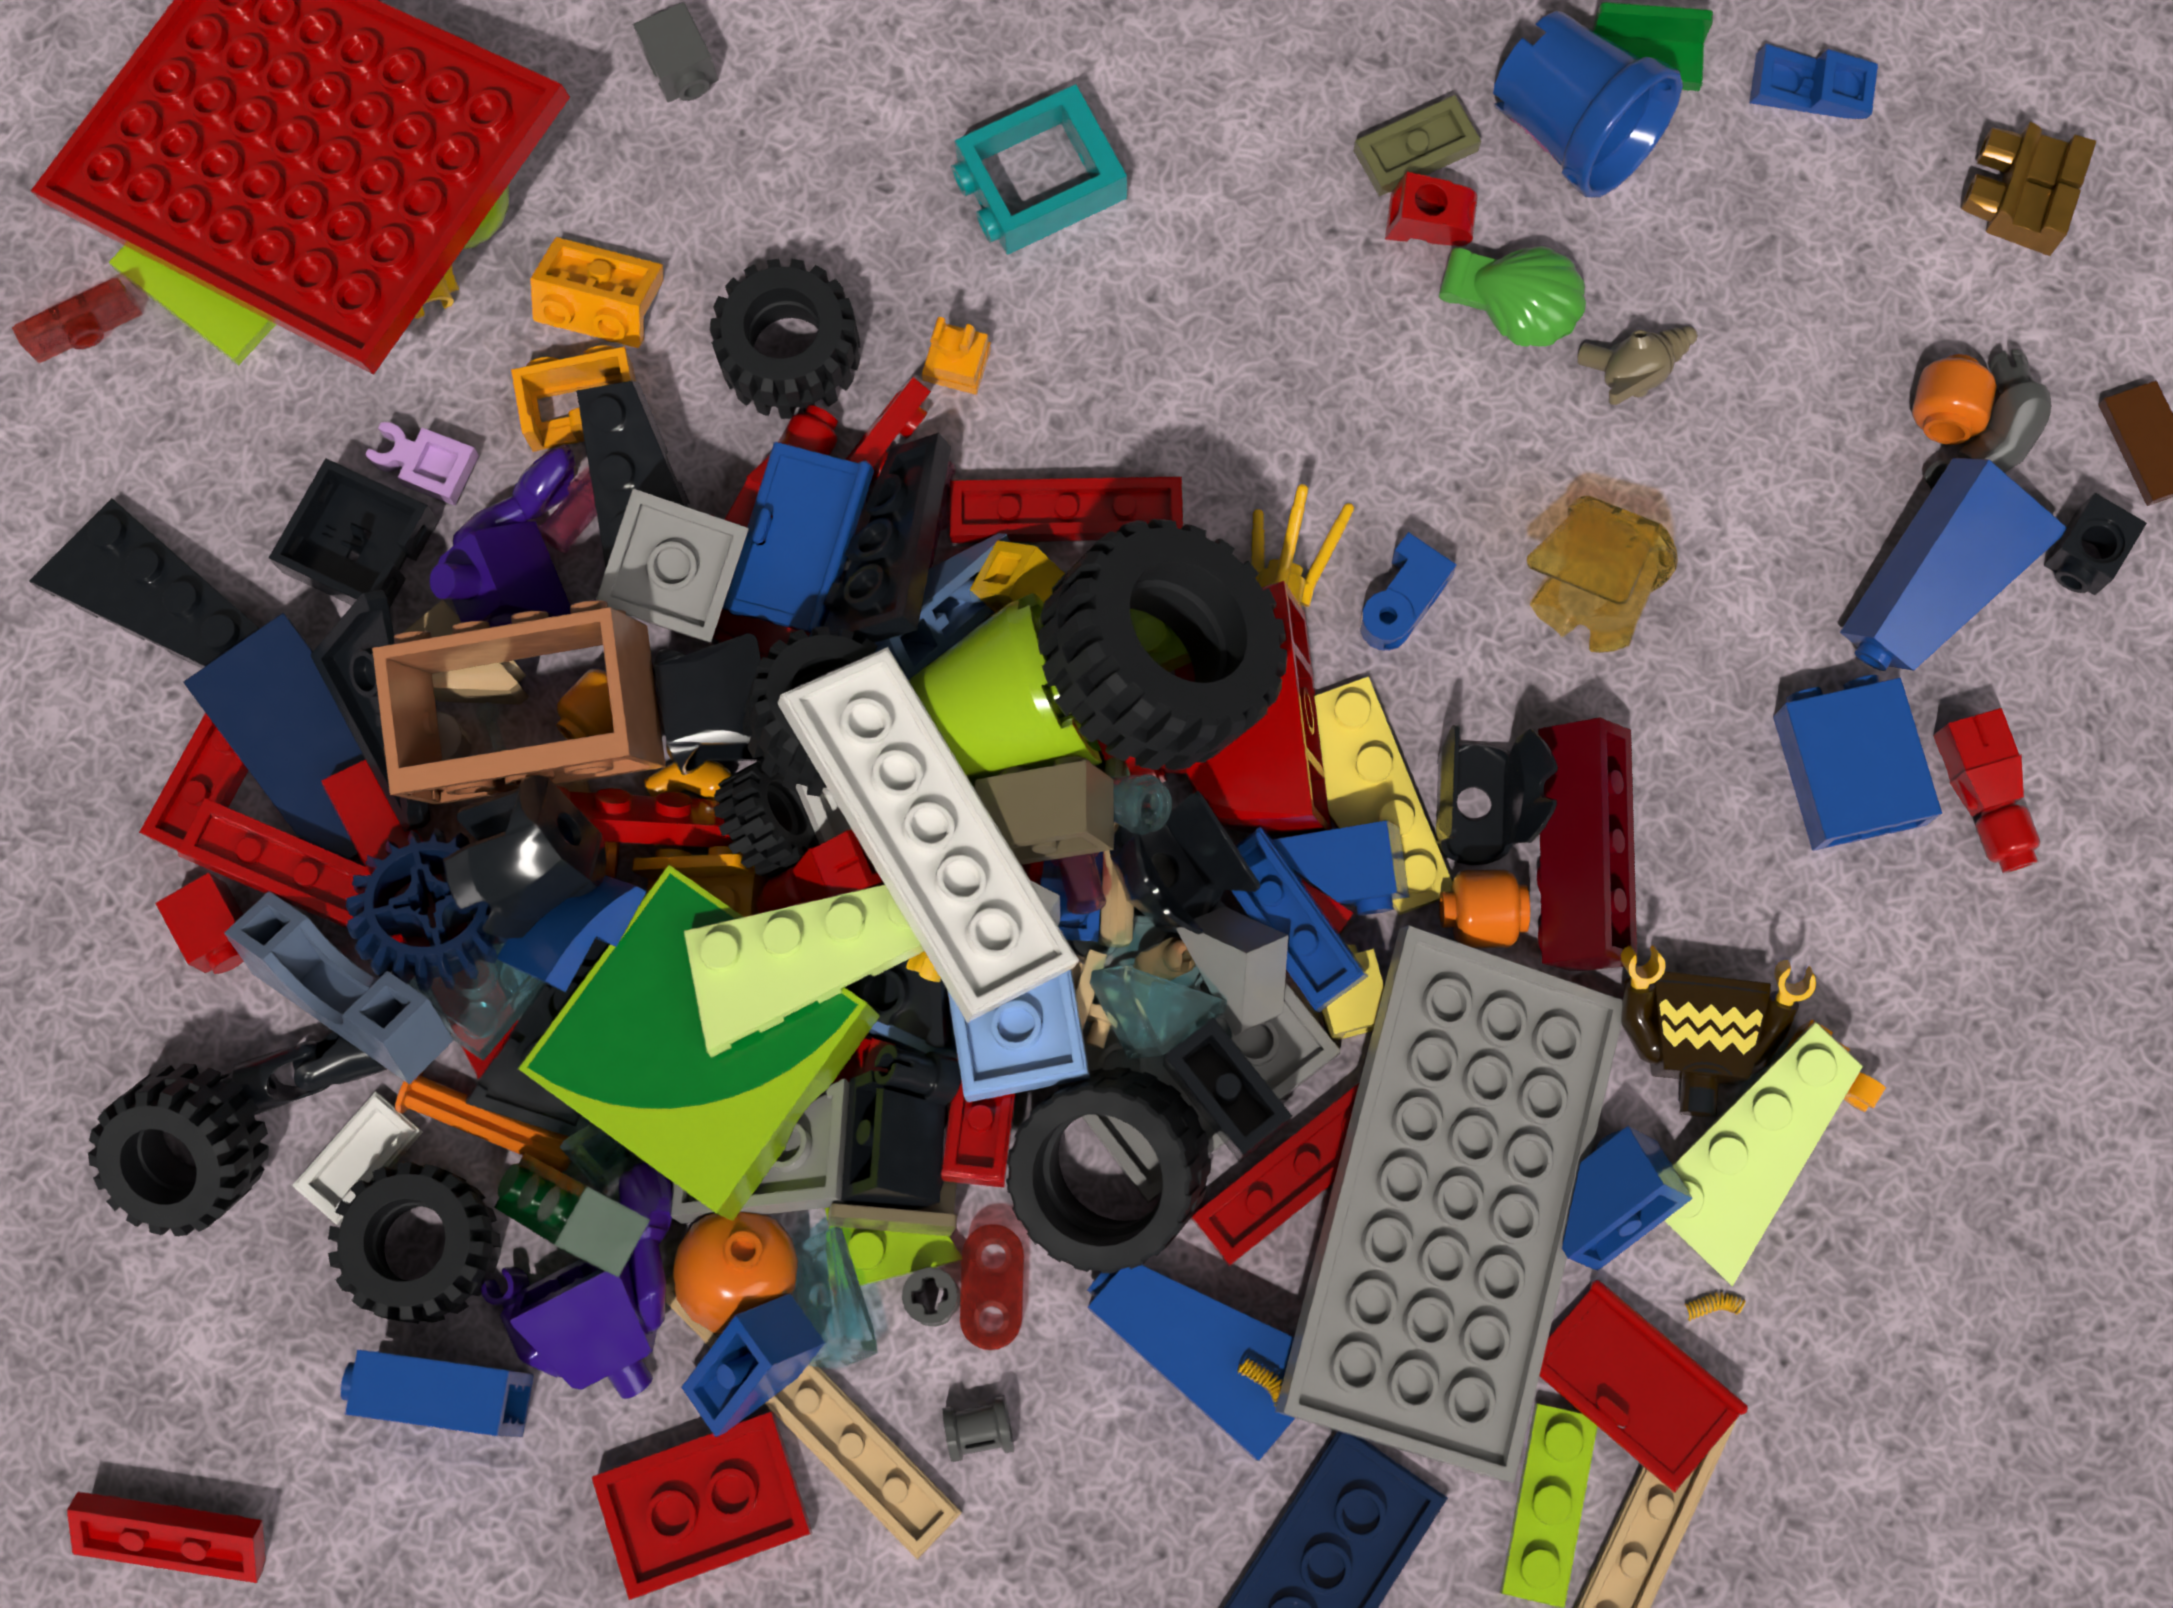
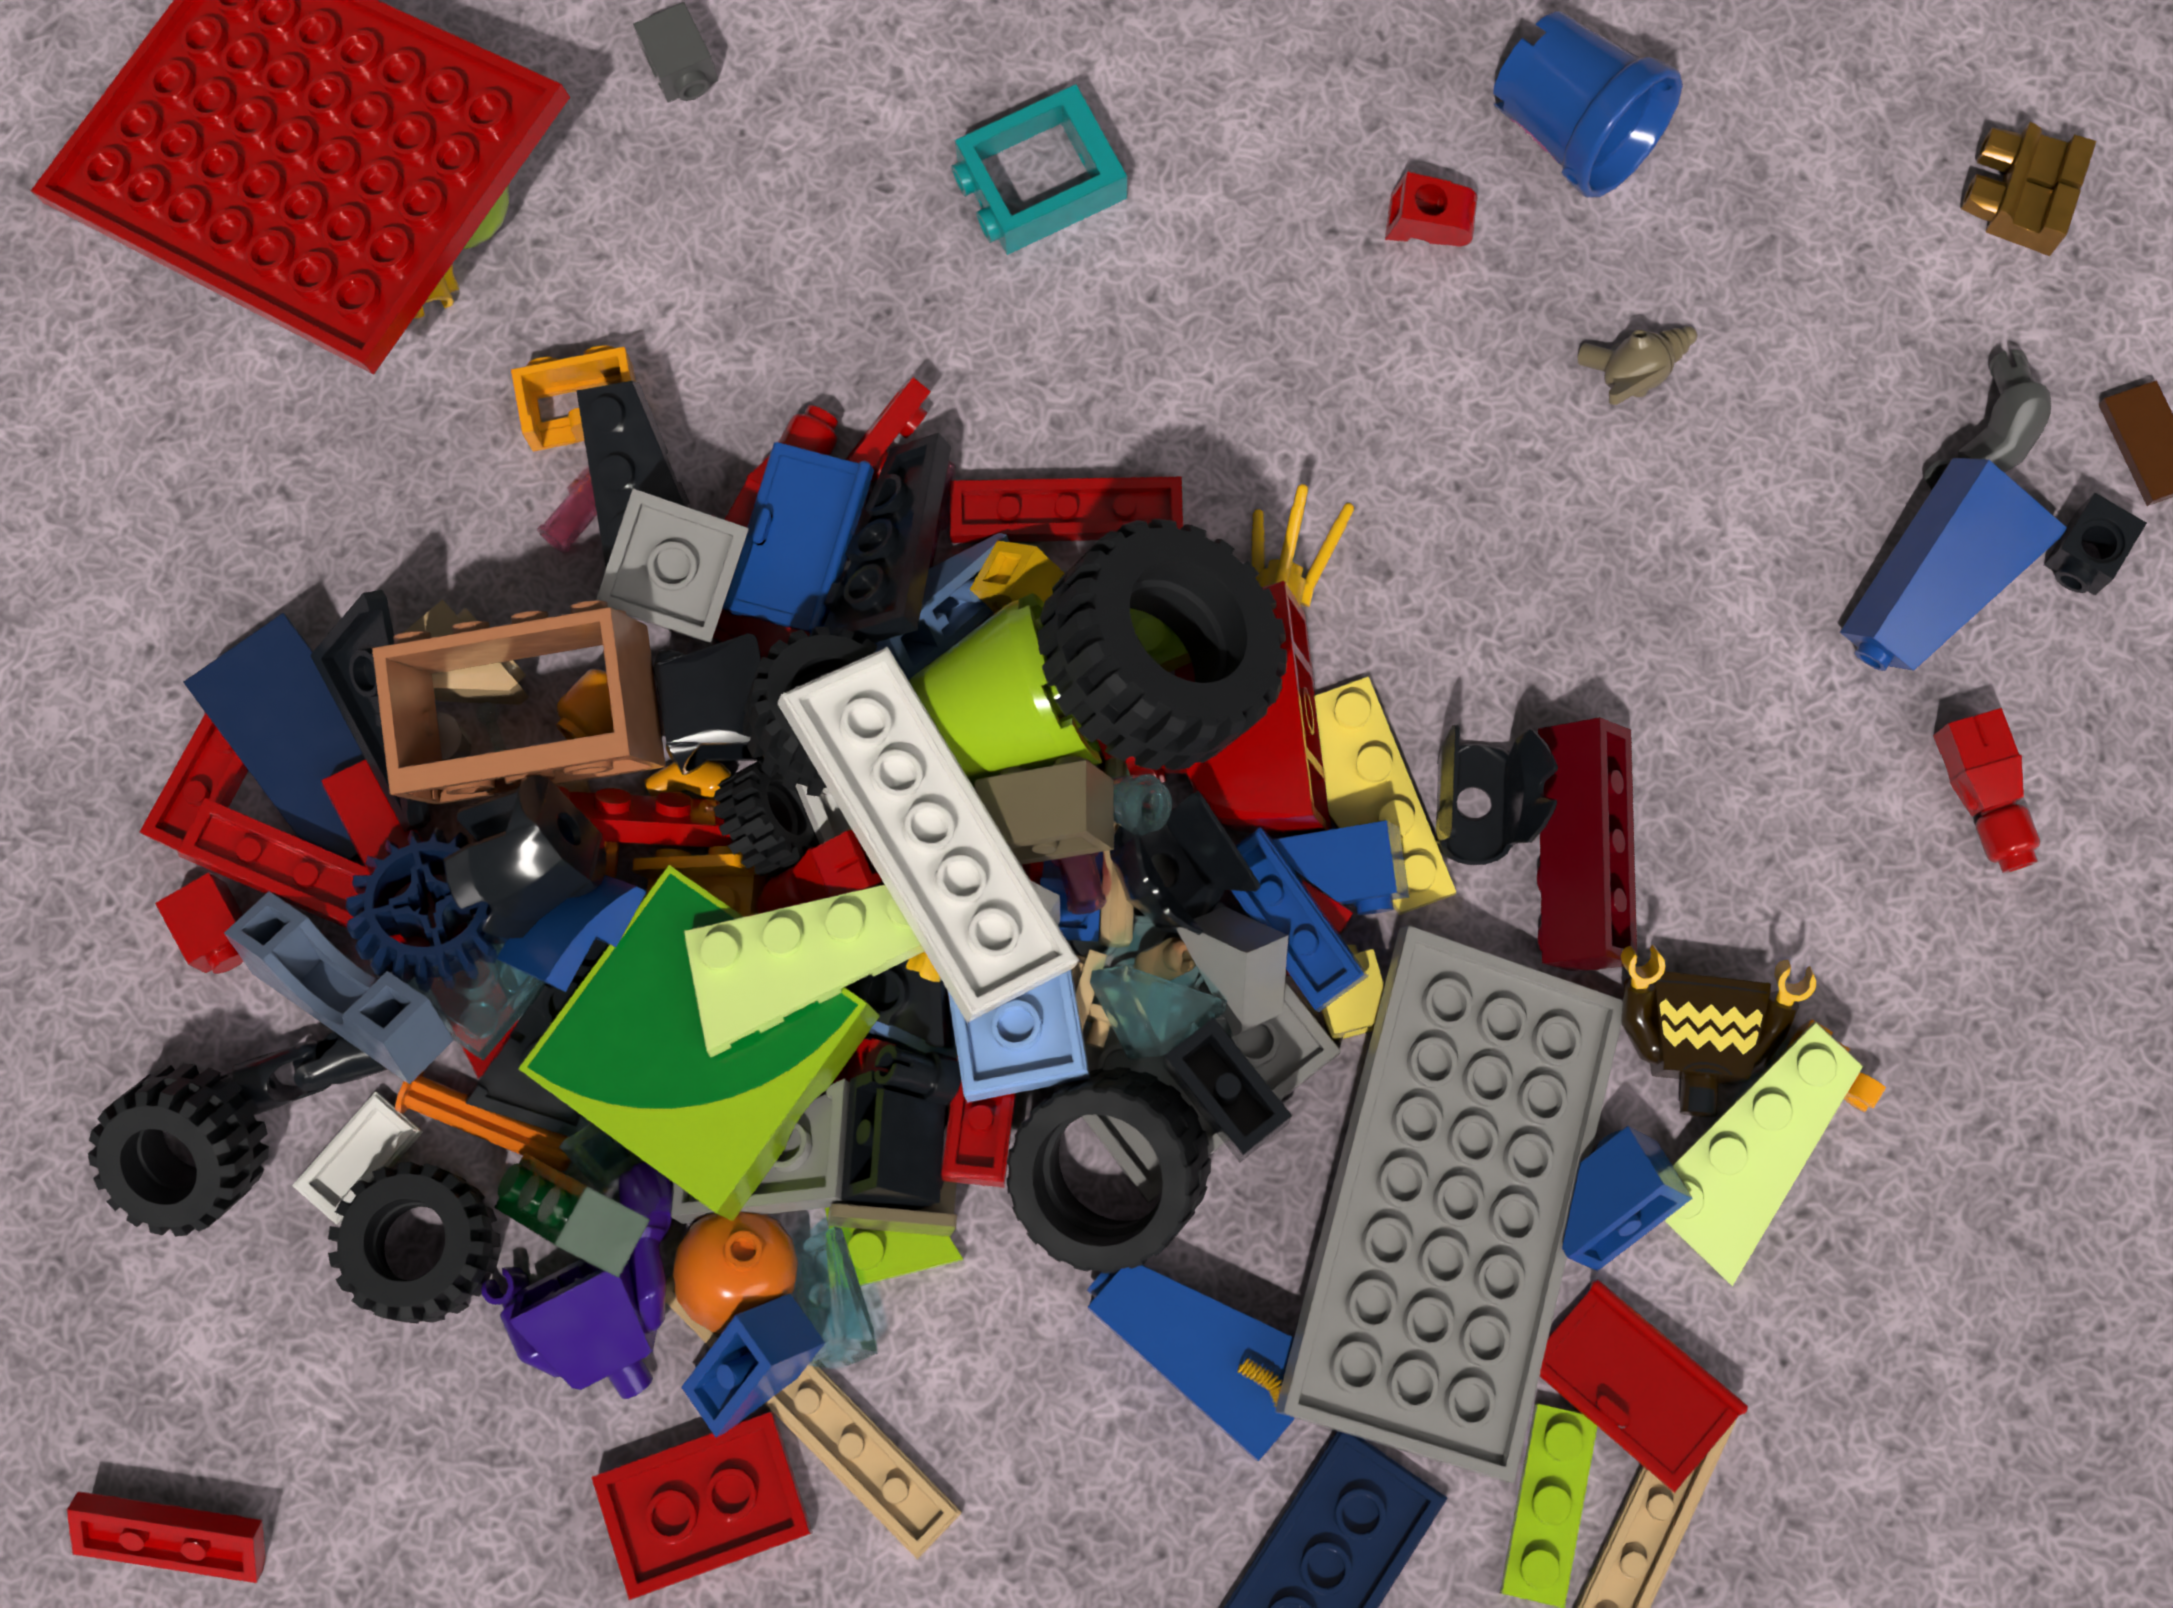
(77, 321): clear red plate -> none
(139, 584): black wing -> none
(213, 317): lime tile -> none
(332, 526): black piece -> none
(428, 465): lavender plate -> none
(437, 1394): blue brick -> none
(501, 559): dark purple torso -> none
(594, 291): light orange bracket -> none
(779, 295): black tyre -> none
(917, 1284): dark grey bush -> none
(956, 357): light orange piece -> none
(978, 1429): dark grey bush -> none
(992, 1287): clear red plate -> none
(1277, 1184): red plate -> none
(1396, 612): blue leg -> none
(1417, 144): olive plate -> none
(1485, 908): orange head -> none
(1527, 294): bright green animal -> none
(1601, 571): clear yellow piece -> none
(1659, 33): green panel -> none
(1729, 1308): yellow leg -> none
(1824, 86): blue slope -> none
(1856, 762): blue brick -> none
(1954, 399): orange head -> none

